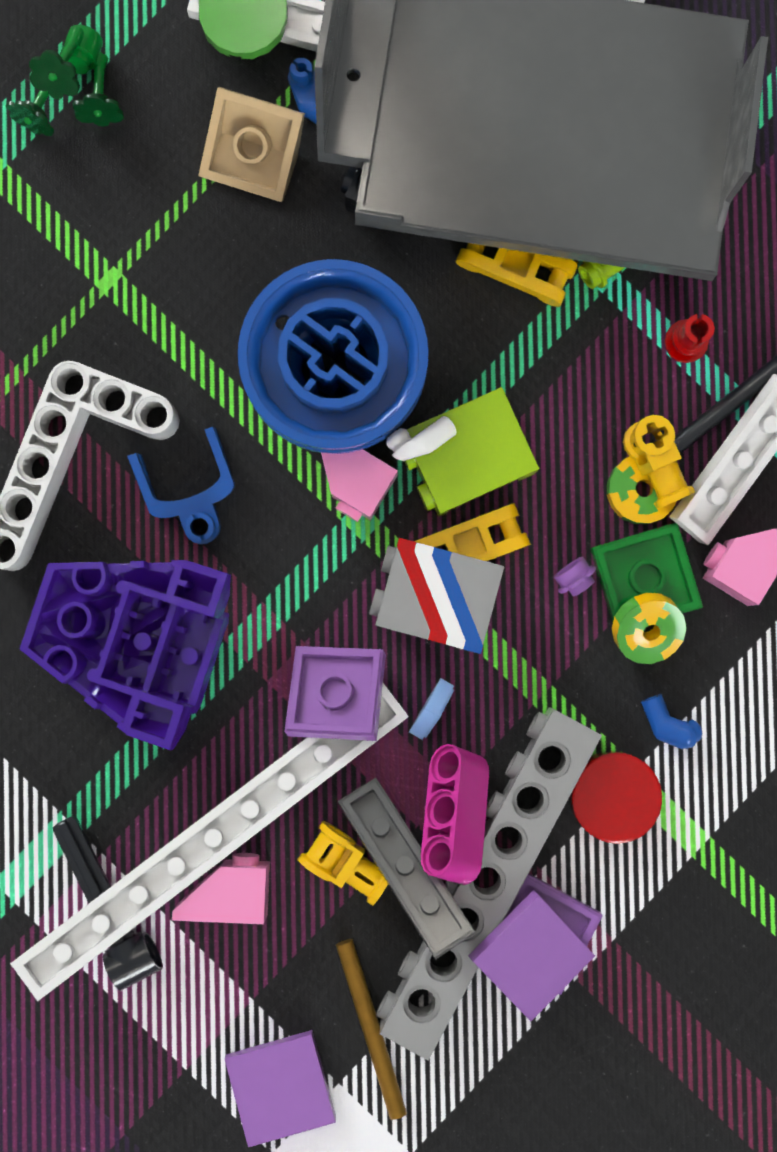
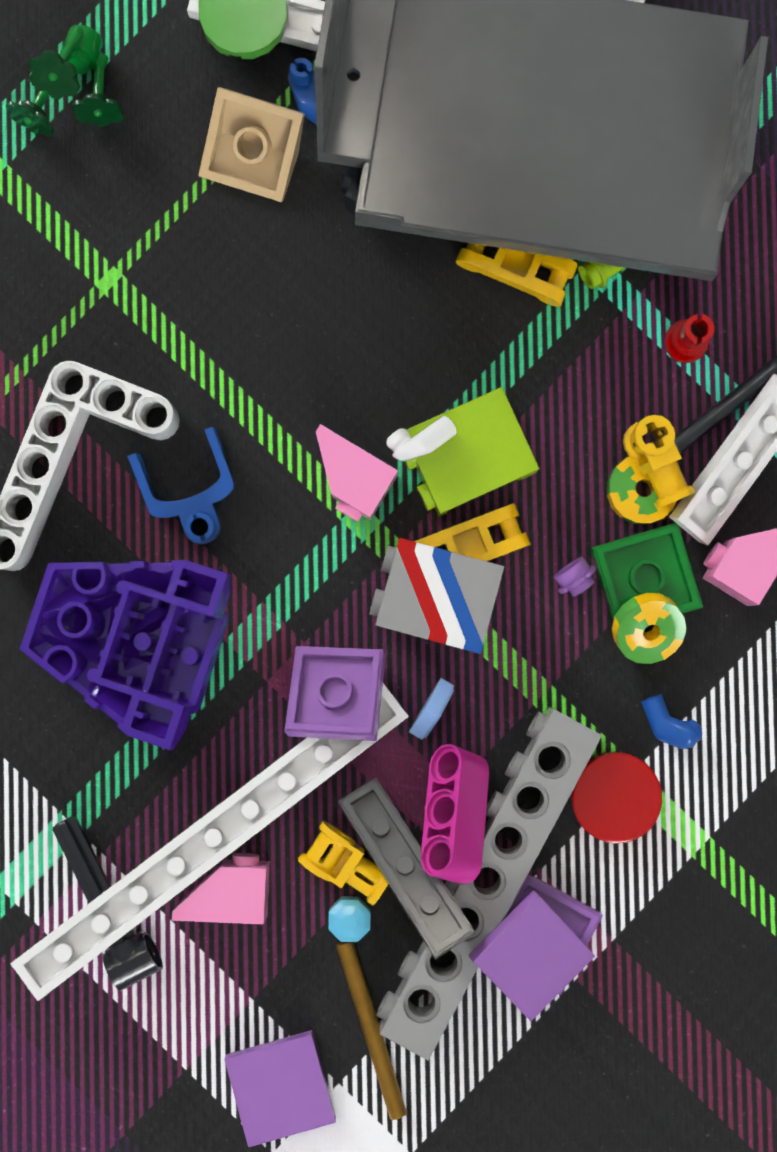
(336, 309): blue wheel -> none
(349, 918): none -> medium azure tile

